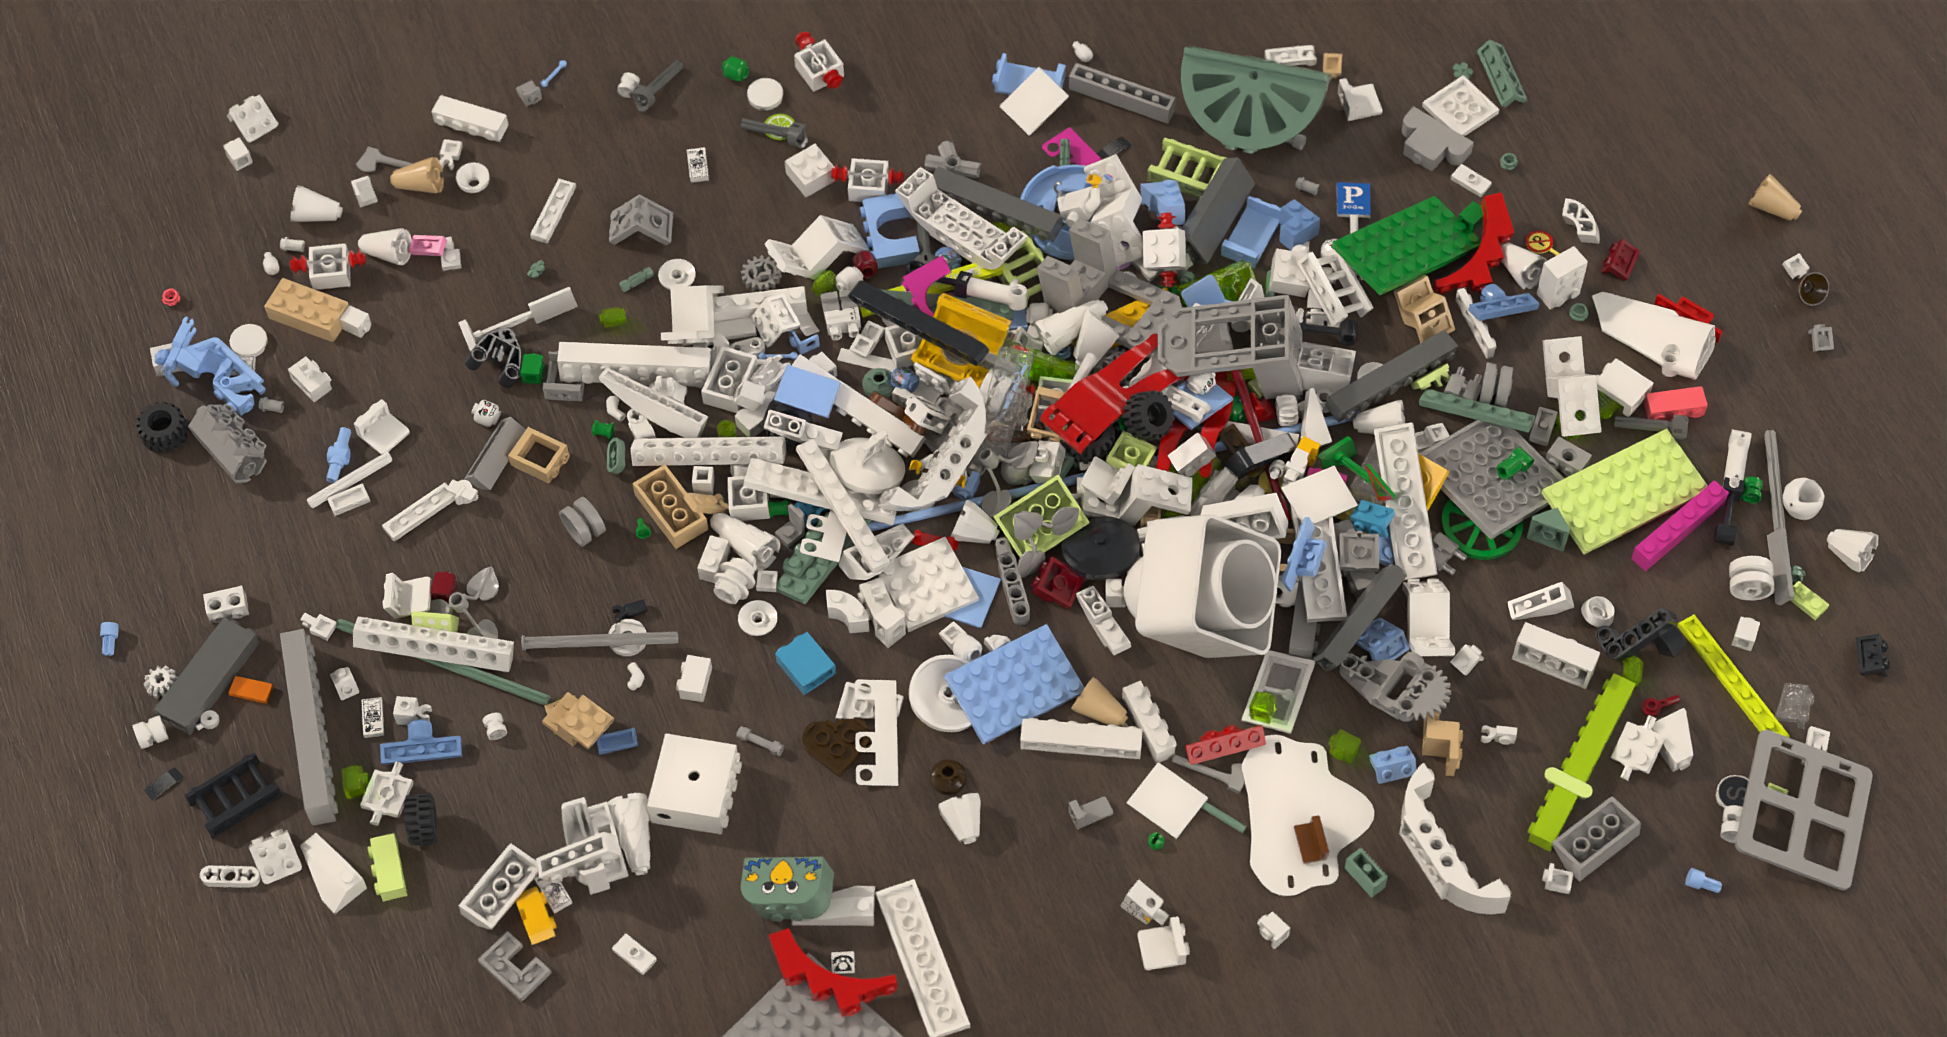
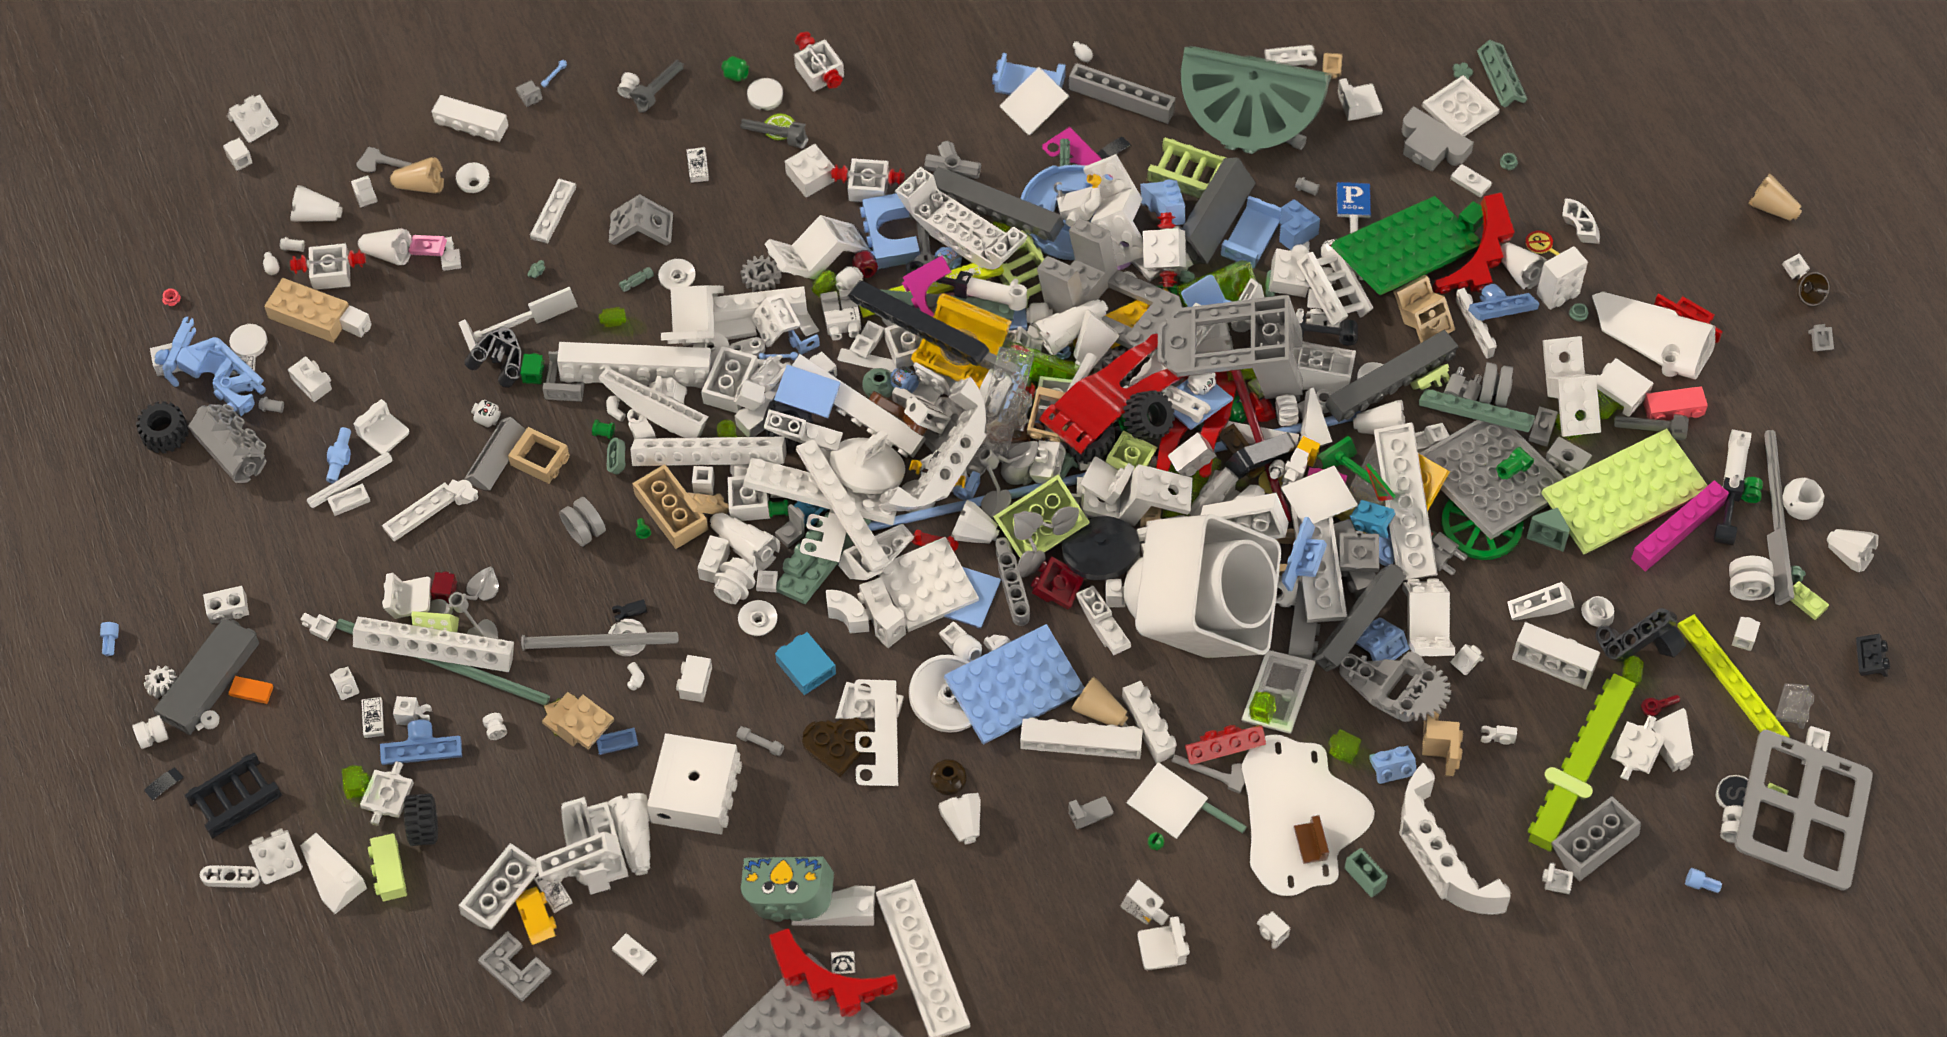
(308, 727): light grey brick -> none
(449, 152): white plate -> none
(1620, 259): dark red bracket -> none

